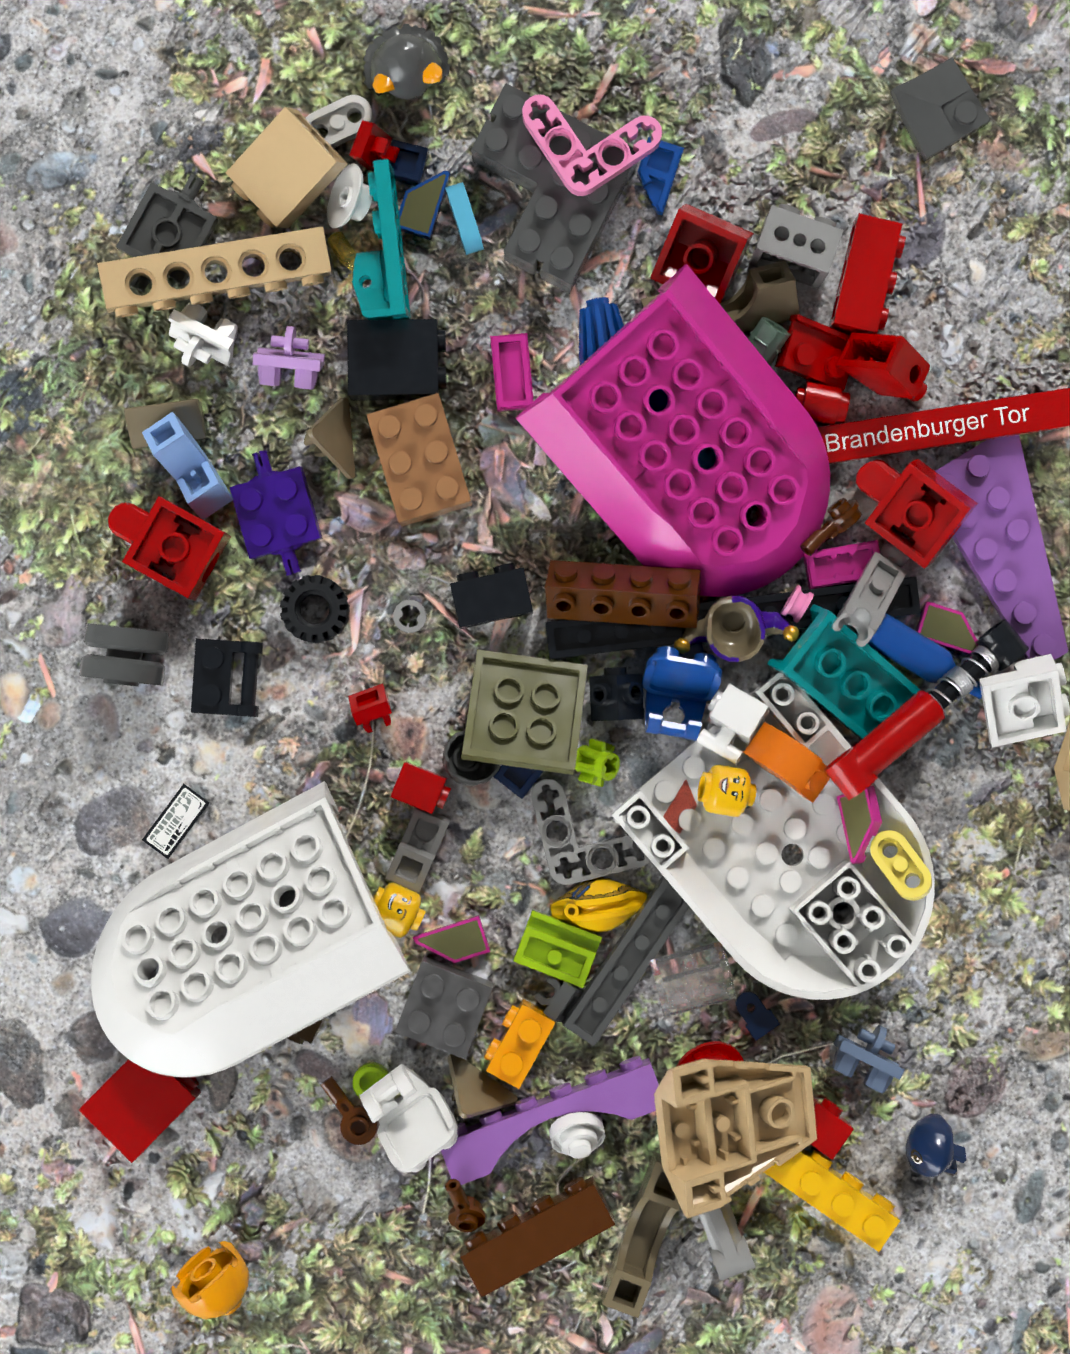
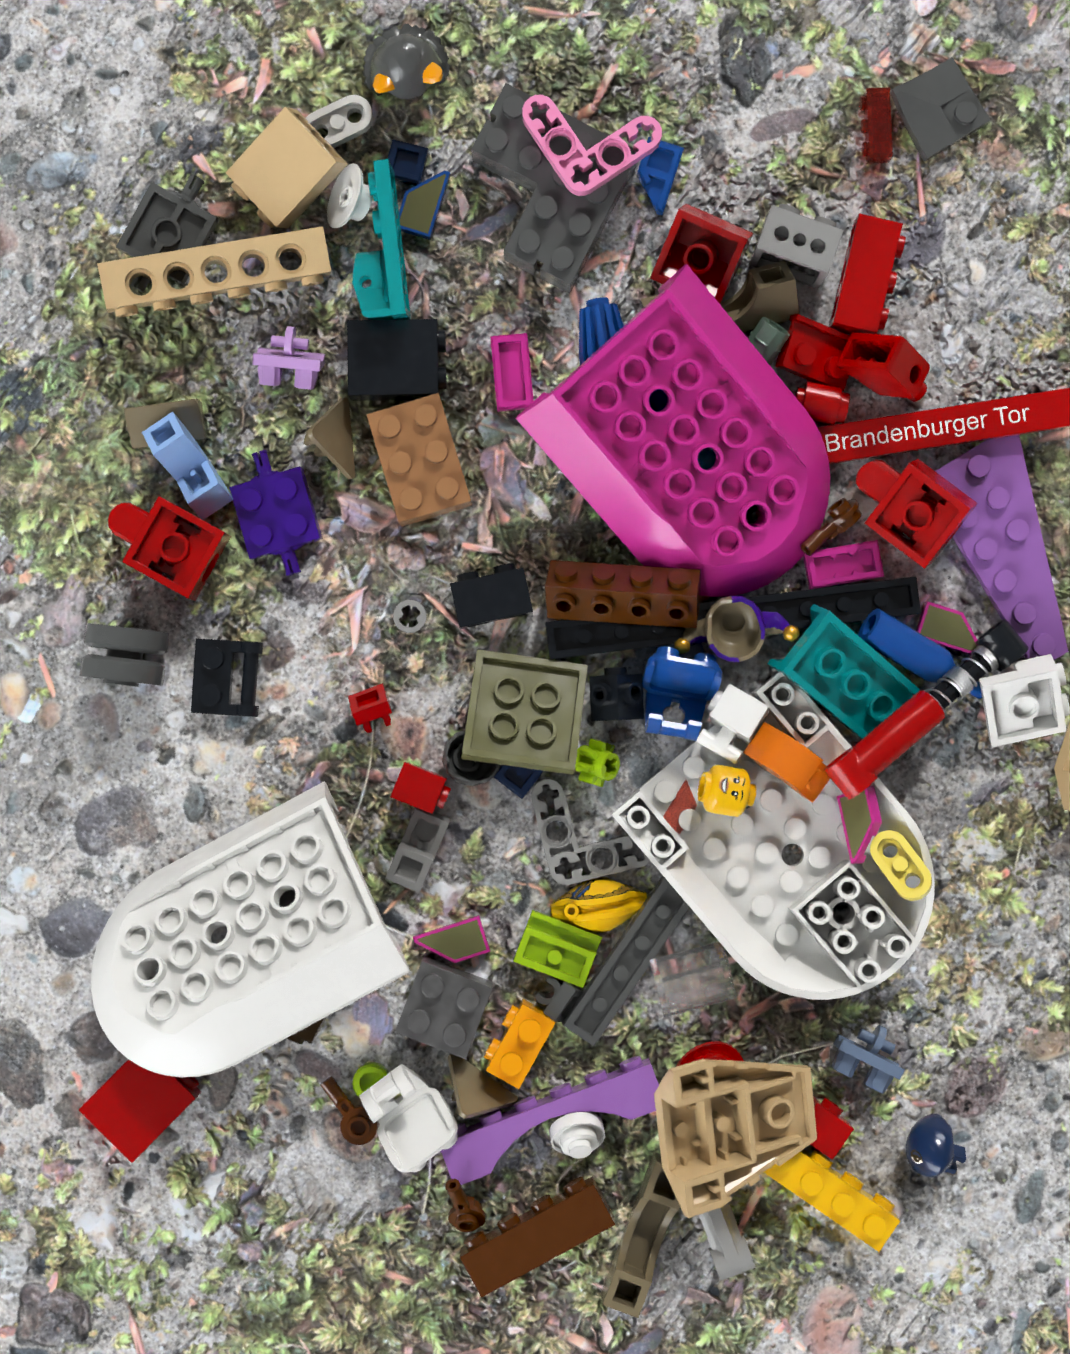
(175, 821): sticker -> none
(199, 340): white hips -> none
(212, 1282): light orange cylinder -> none
(298, 593): black tyre -> none
(342, 249): clear yellow arm -> none
(372, 145): red tile -> none
(399, 909): yellow head -> none
(464, 218): medium azure beam -> none
(760, 1019): dark blue piece -> none
(797, 604): bright pink bush -> none
(873, 593): light grey plate -> none
(876, 125): none -> clear red piece

